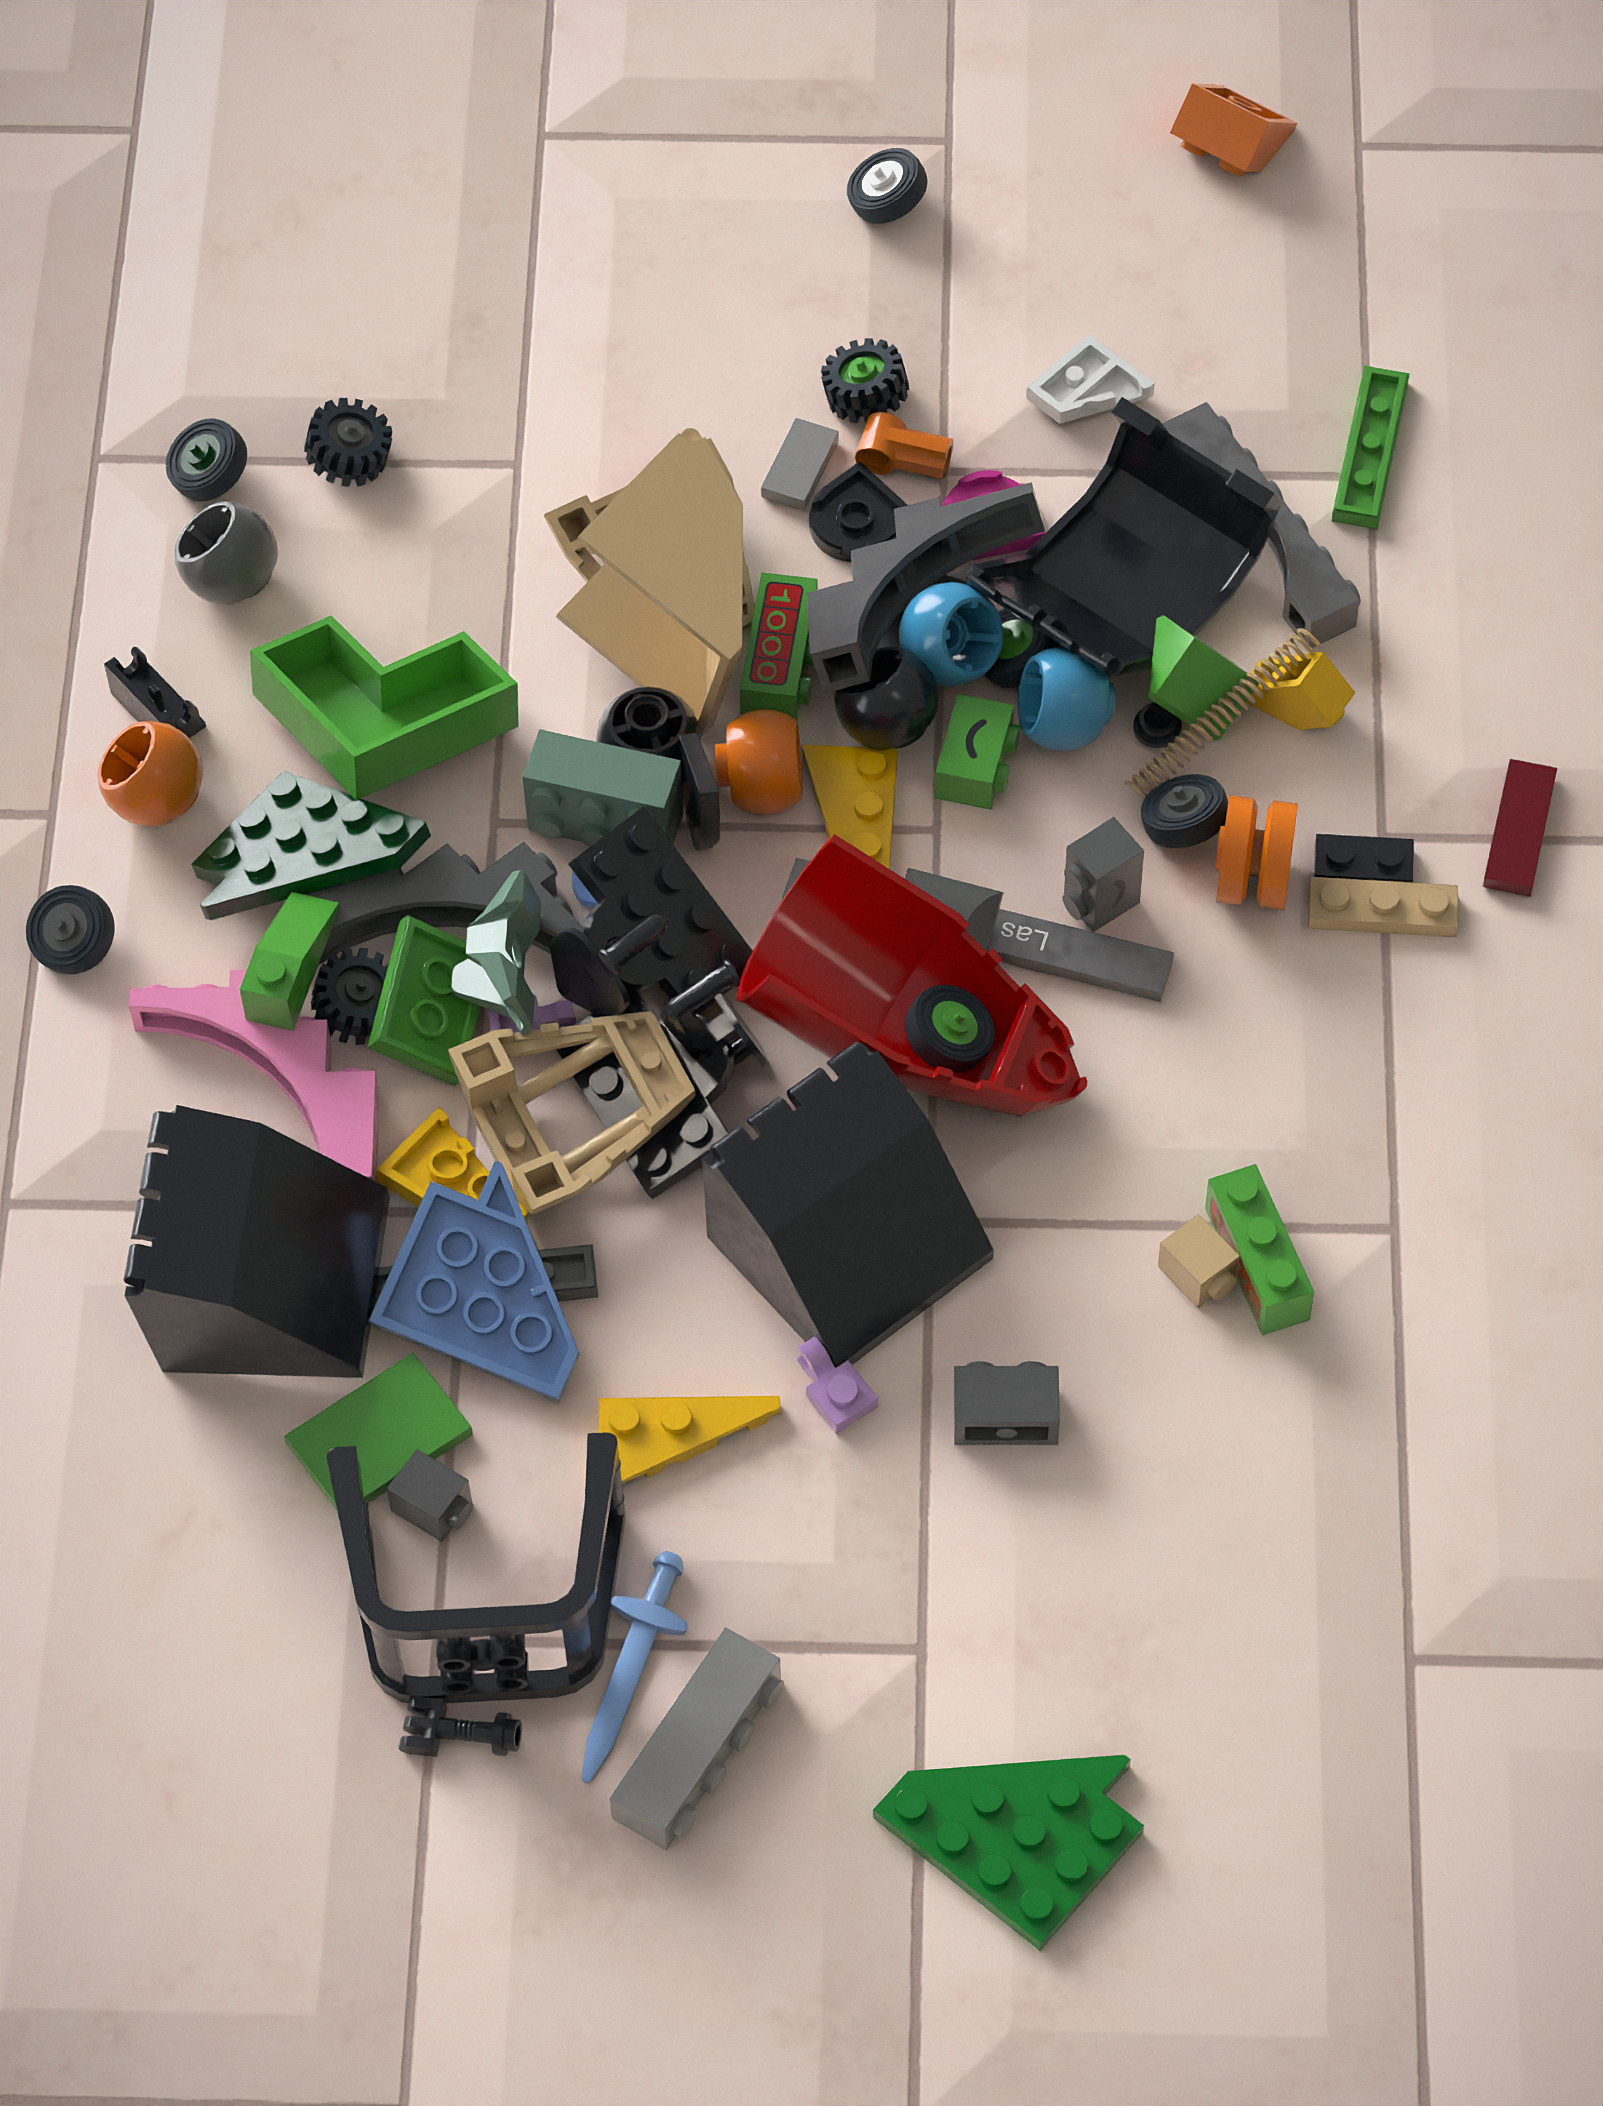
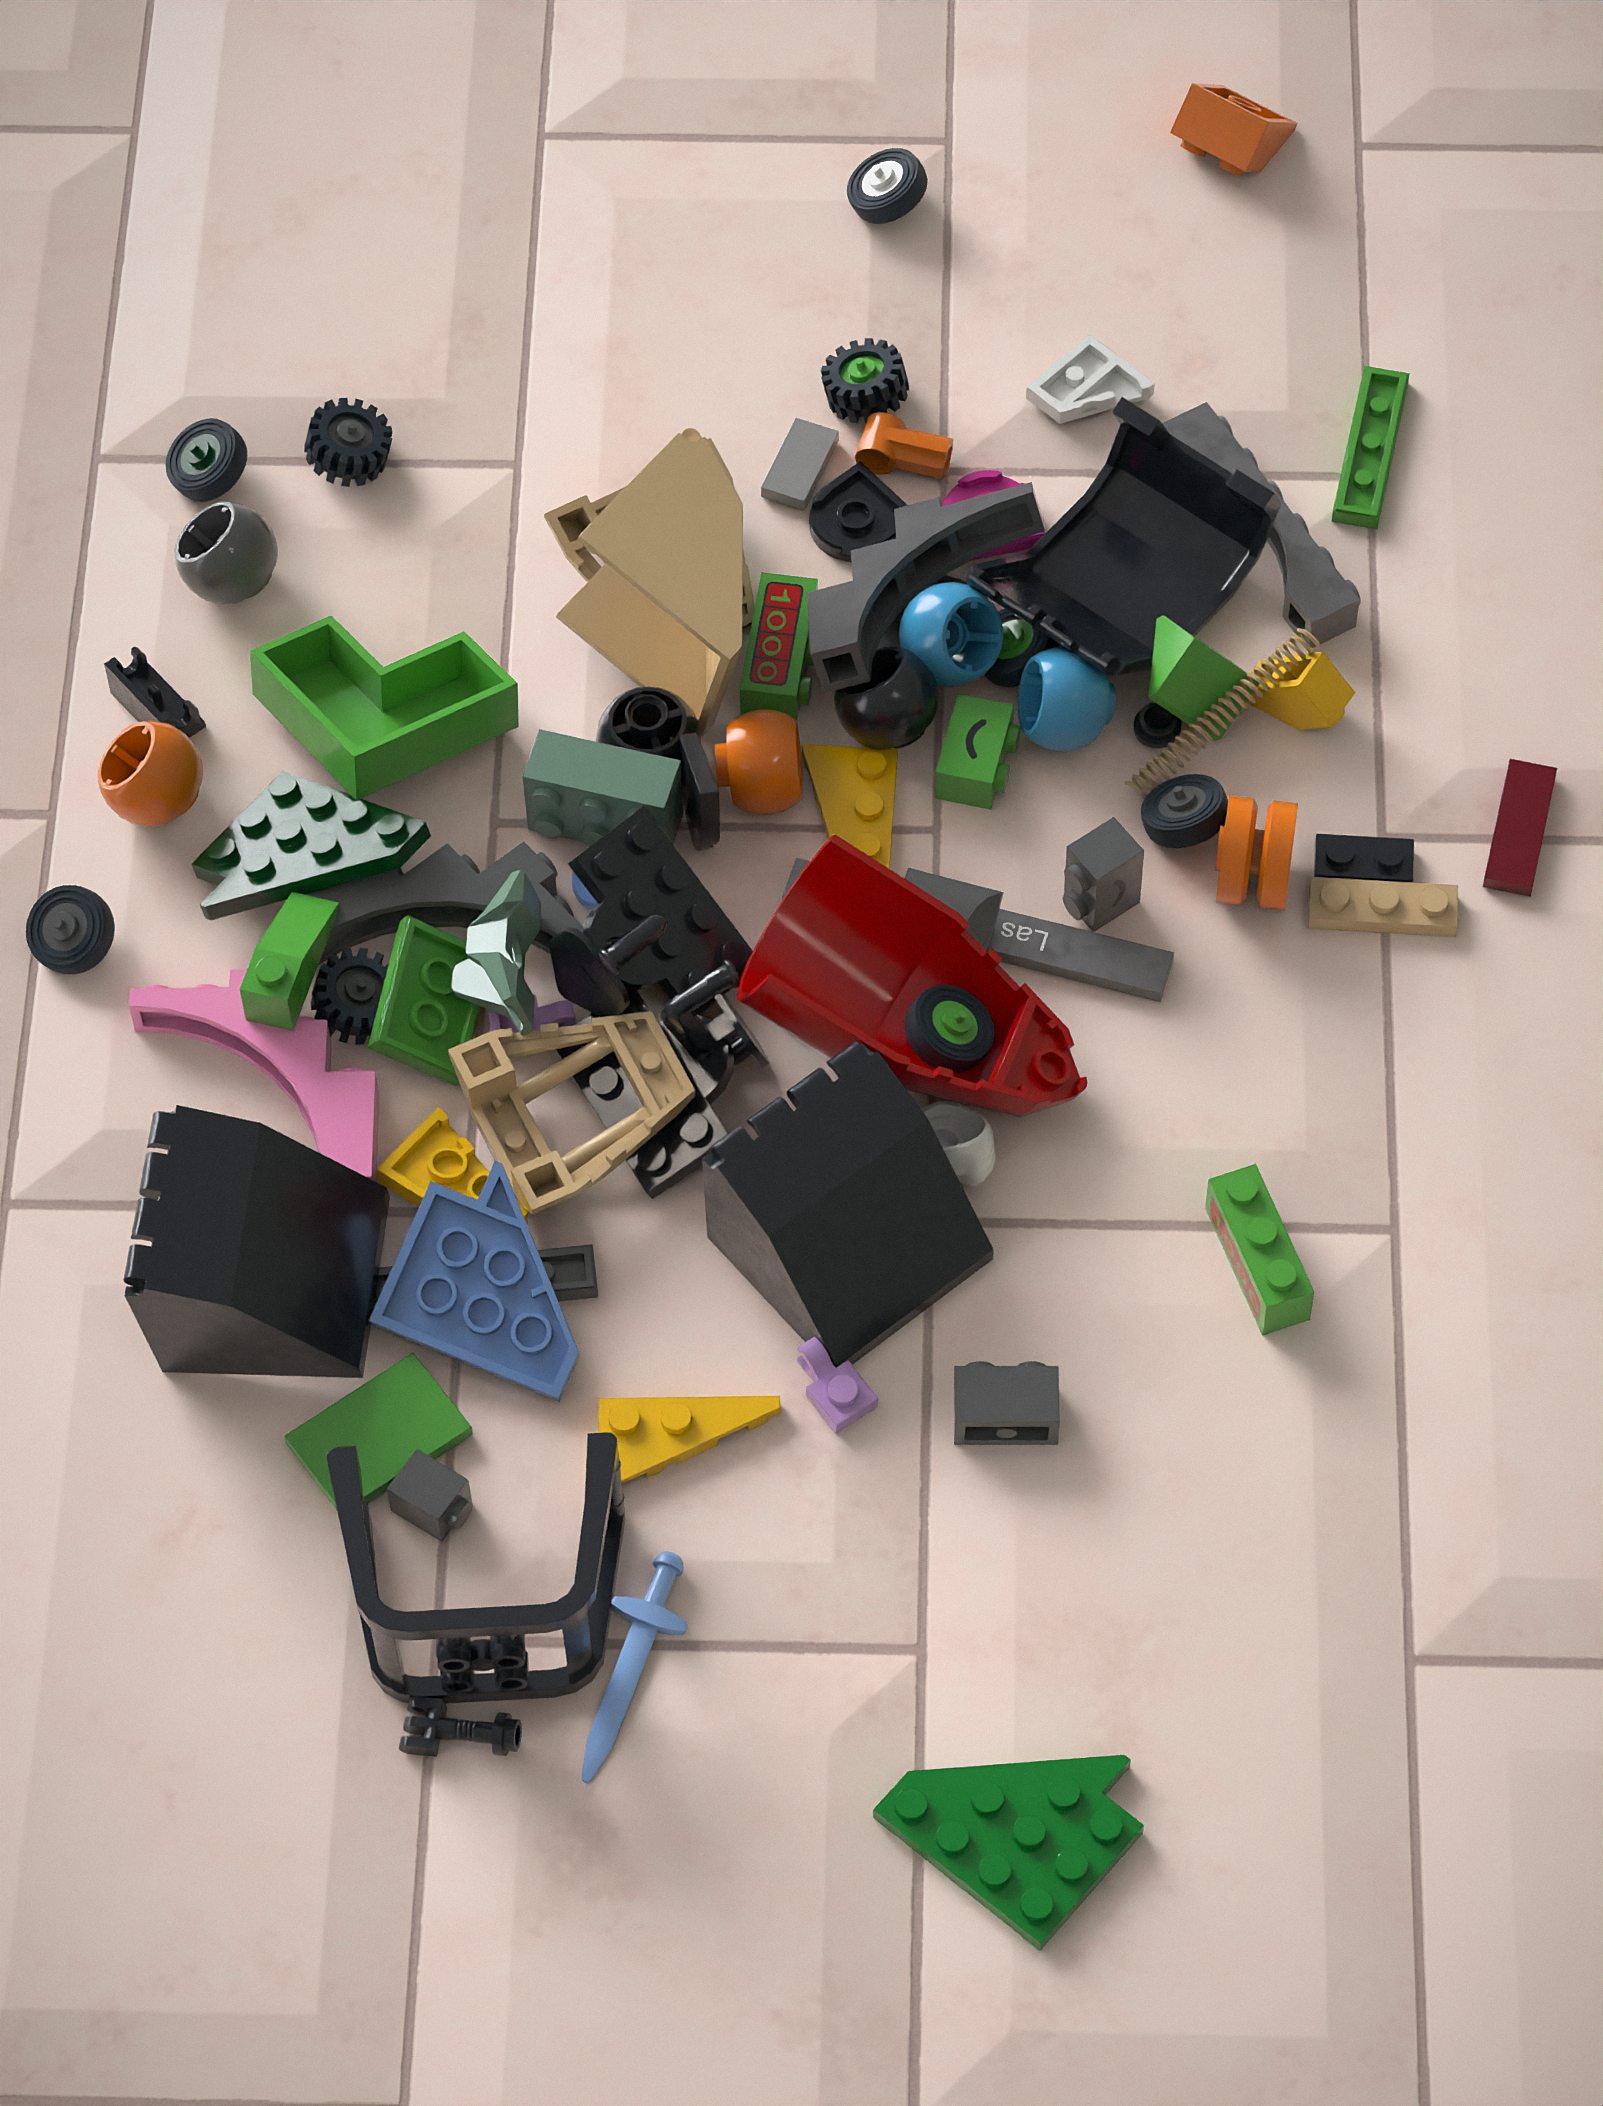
(696, 1739): light grey brick -> none
(965, 1139): none -> white hair
(1199, 1262): tan brick -> none

